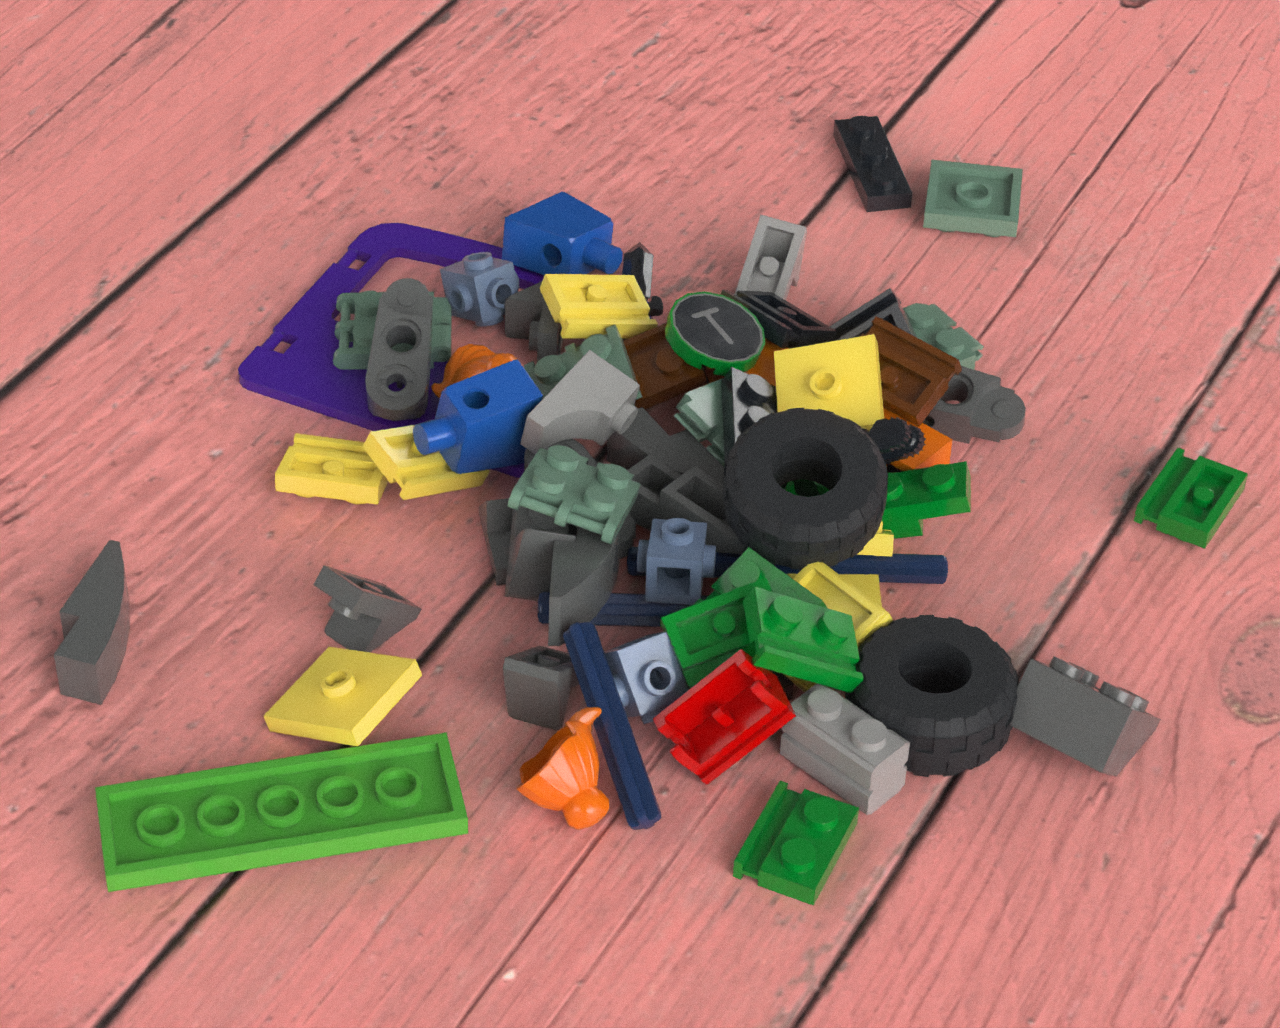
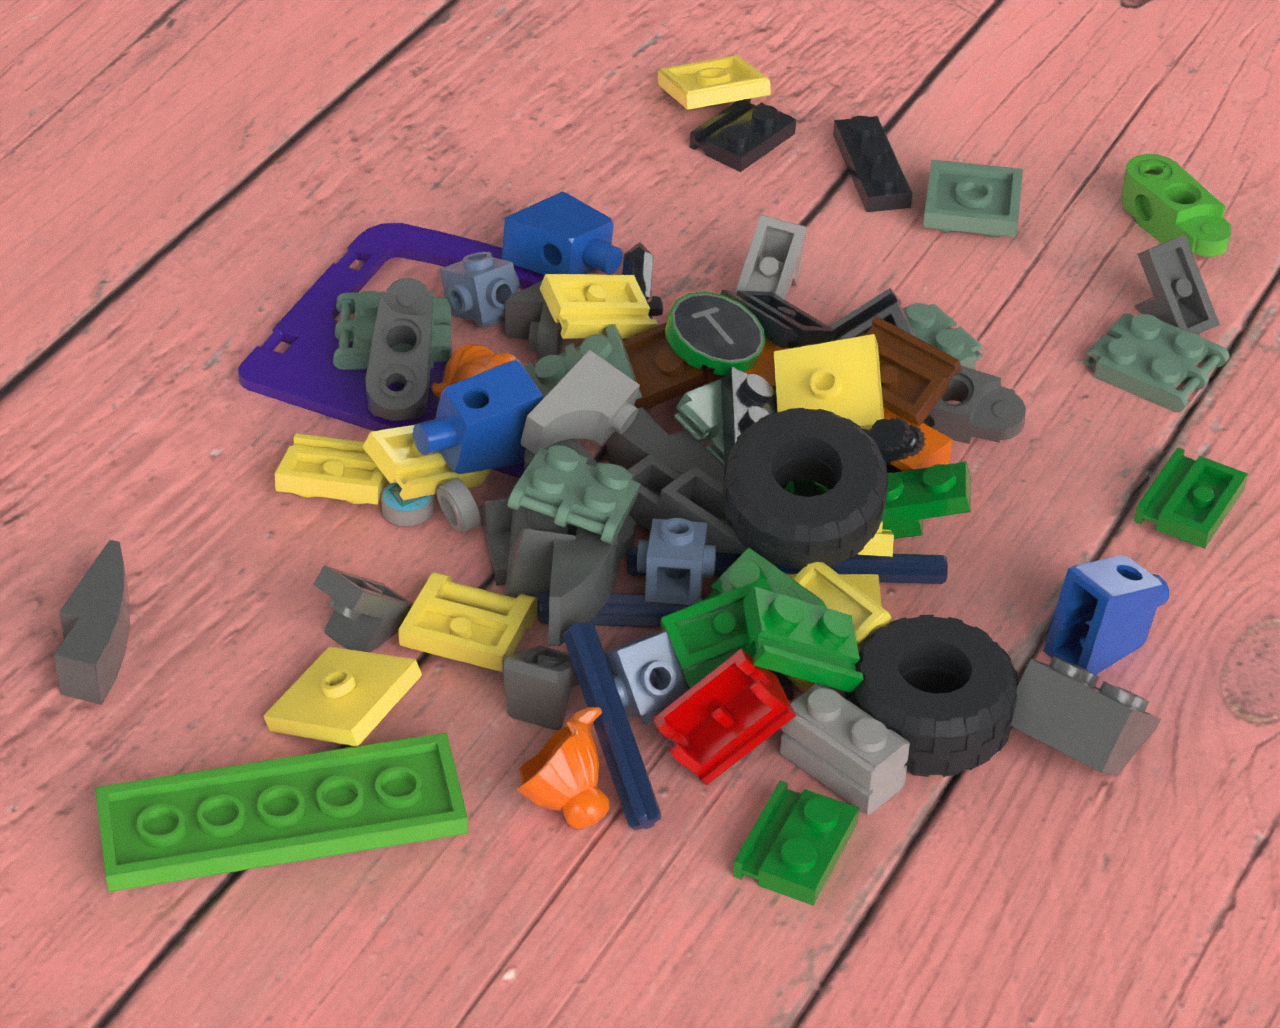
(405, 512): none -> light grey tile
(458, 506): none -> light grey tile
(467, 622): none -> light yellow plate
(713, 82): none -> light yellow plate
(743, 133): none -> black plate
(1104, 612): none -> blue torso
(1154, 359): none -> sand green plate
(1174, 205): none -> bright green piece
(1176, 287): none -> dark grey slope

